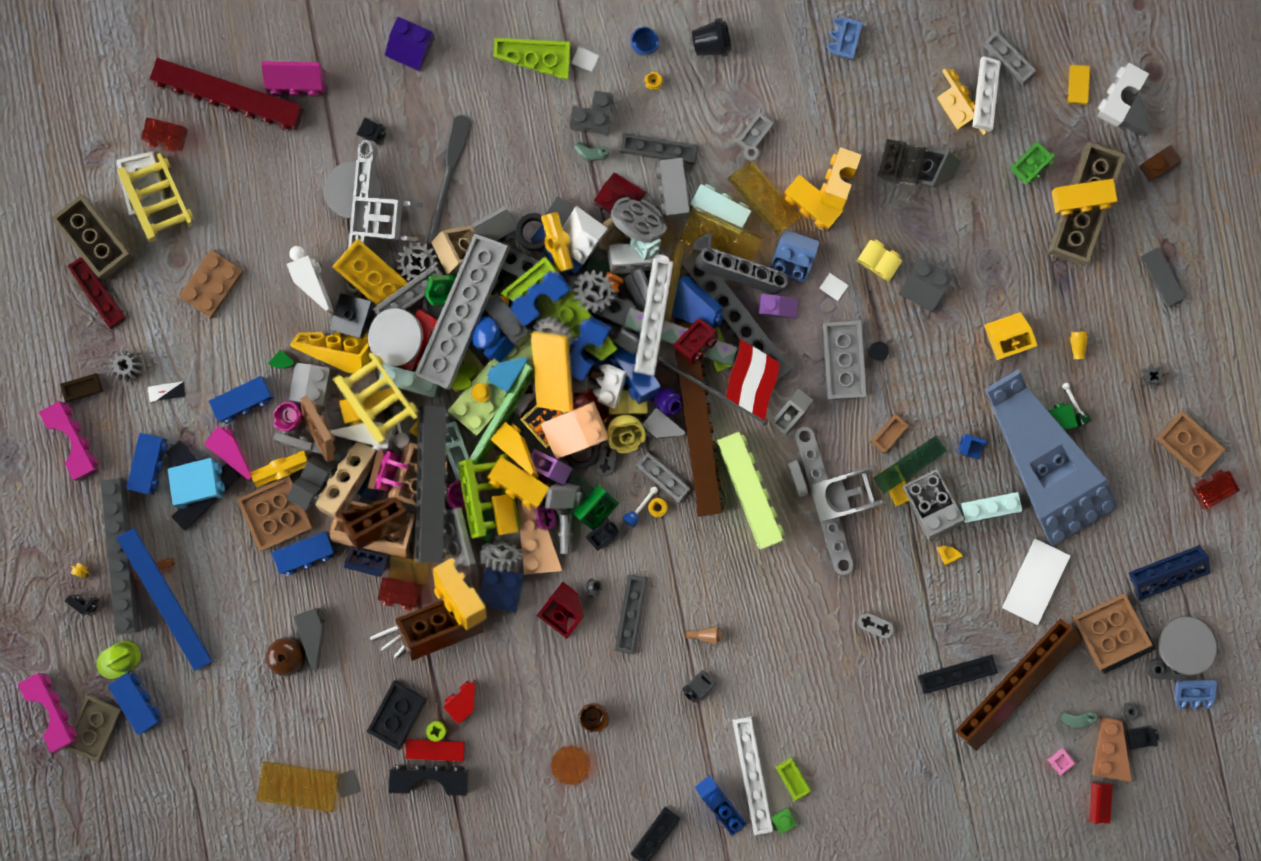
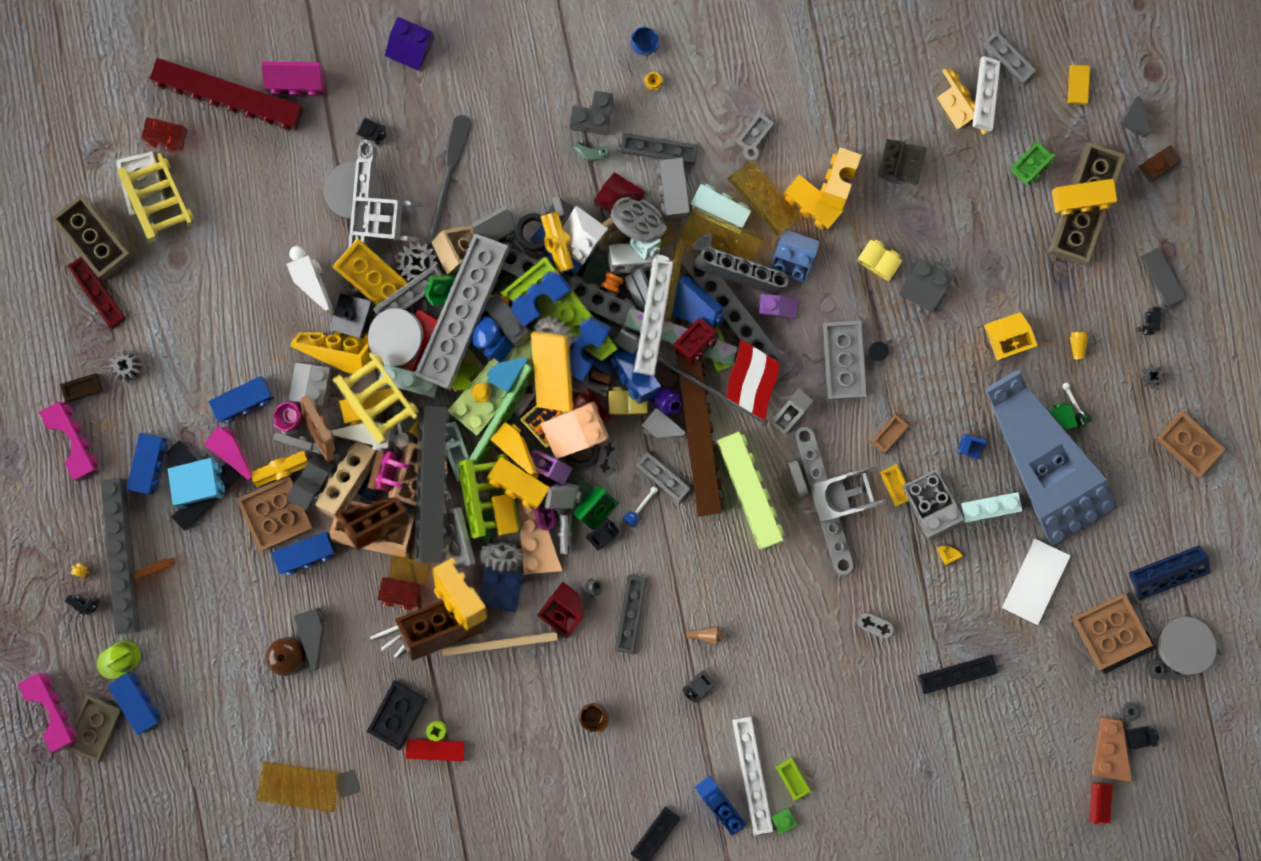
(164, 598): blue tile -> none
(166, 391): sticker -> none
(211, 284): medium nougat plate -> none
(281, 360): green tile -> none
(366, 562): dark blue bracket -> none
(453, 780): black arch -> none
(455, 496): dark pink hair -> none
(463, 703): red slope -> none
(501, 643): none -> tan tile
(538, 55): lime wing -> none
(558, 207): none -> light grey tile
(570, 765): clear orange tile -> none
(585, 59): white sticker -> none
(590, 298): light grey gear -> none
(611, 385): white plate -> none
(625, 433): light yellow cylinder -> none
(657, 513): yellow plate -> none
(712, 39): black piece -> none
(833, 286): white sticker -> none
(846, 37): medium blue plate -> none
(909, 464): clear green tile -> none
(938, 167): dark grey slope -> none
(1018, 684): reddish brown brick -> none
(1061, 761): bright pink tile -> none
(1079, 721): sand green arm -> none
(1113, 108): white arch -> none
(1153, 318): none -> black bracket
(1195, 692): medium blue plate -> none
(1215, 489): clear red brick -> none

